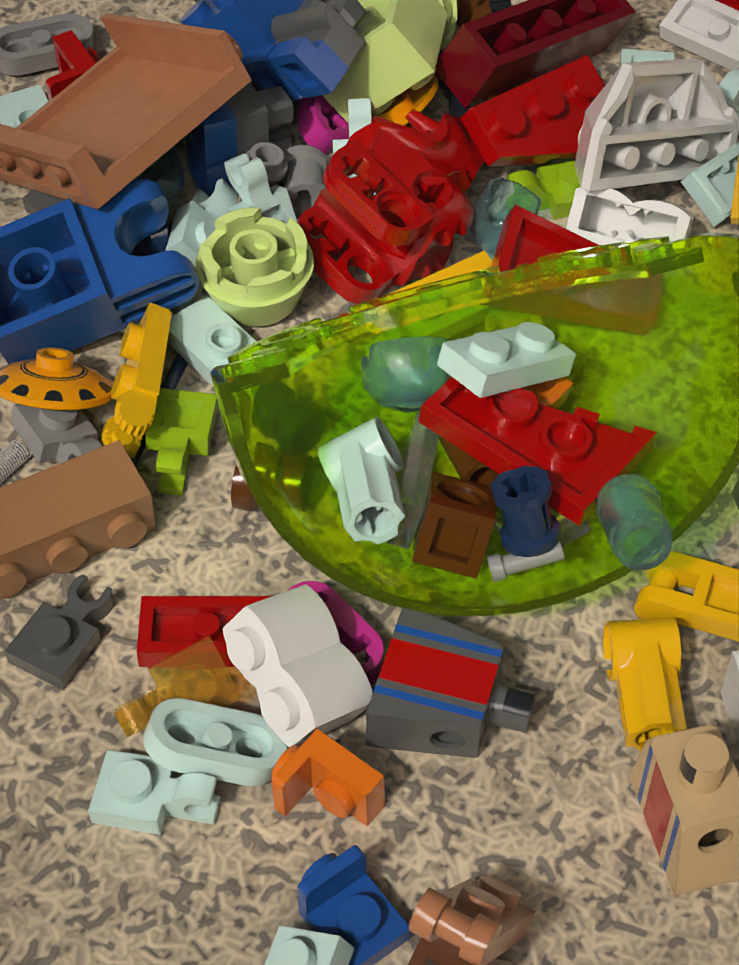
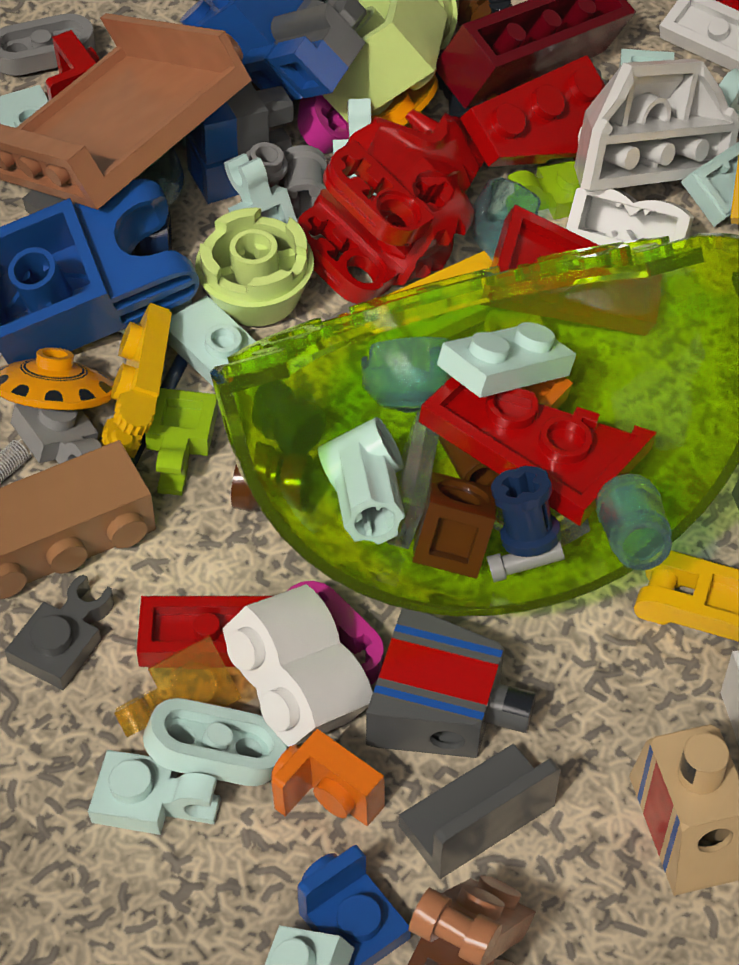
(196, 219): light aqua plate -> none
(480, 809): none -> dark grey panel
(646, 675): yellow piece -> none

